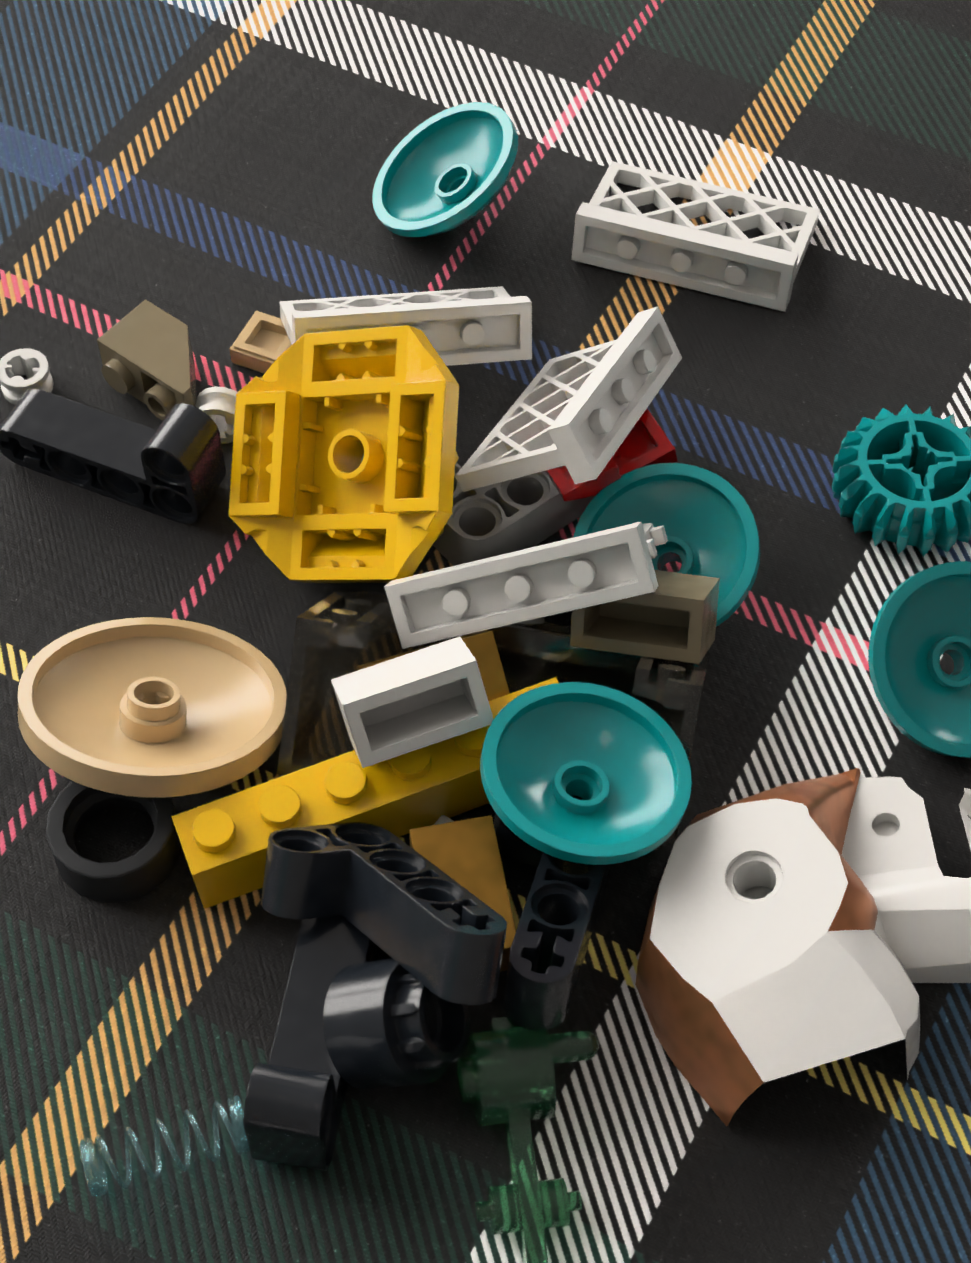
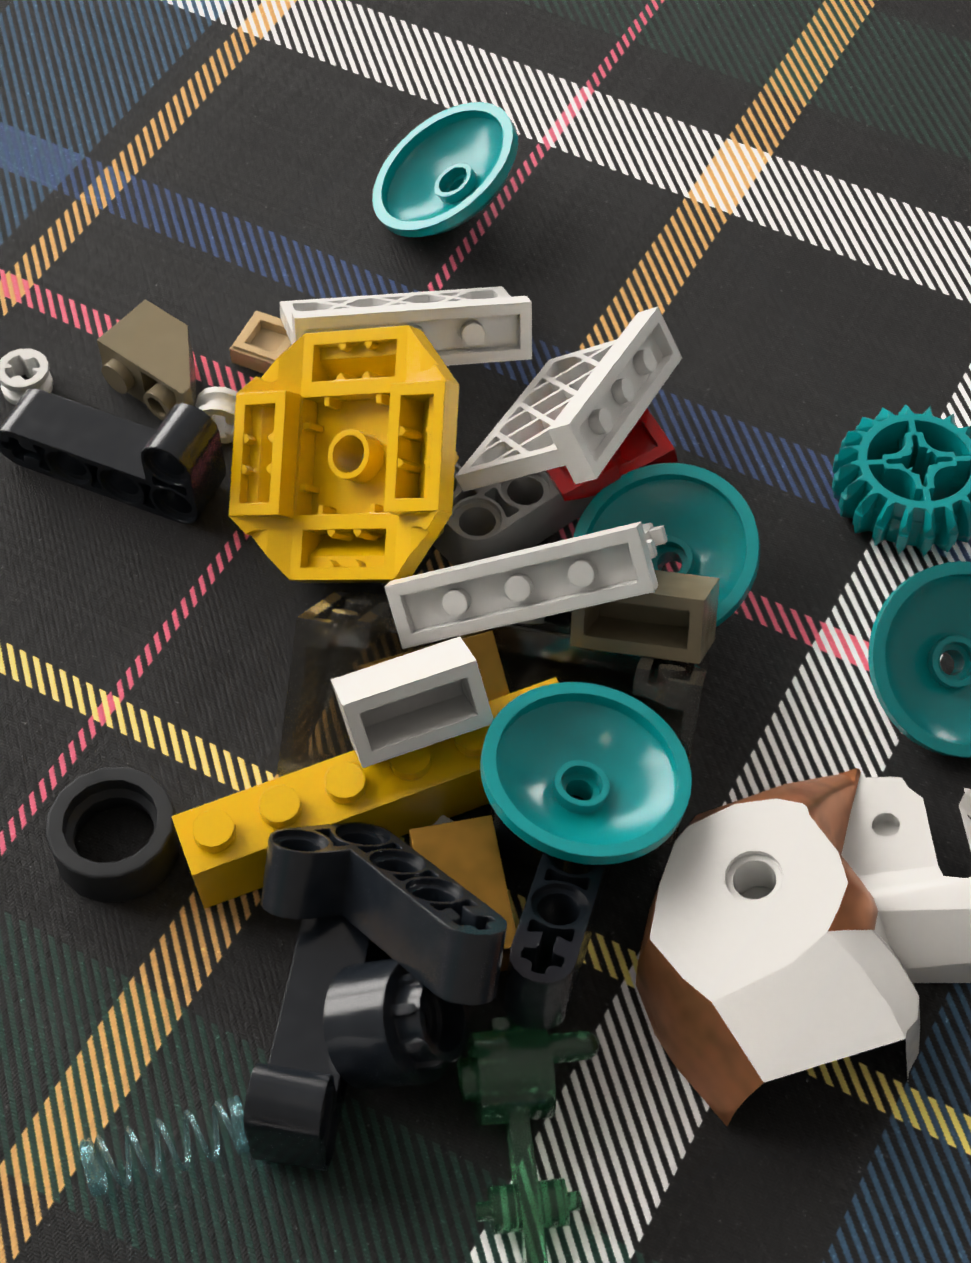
(151, 707): tan dish -> none
(702, 257): white fence -> none

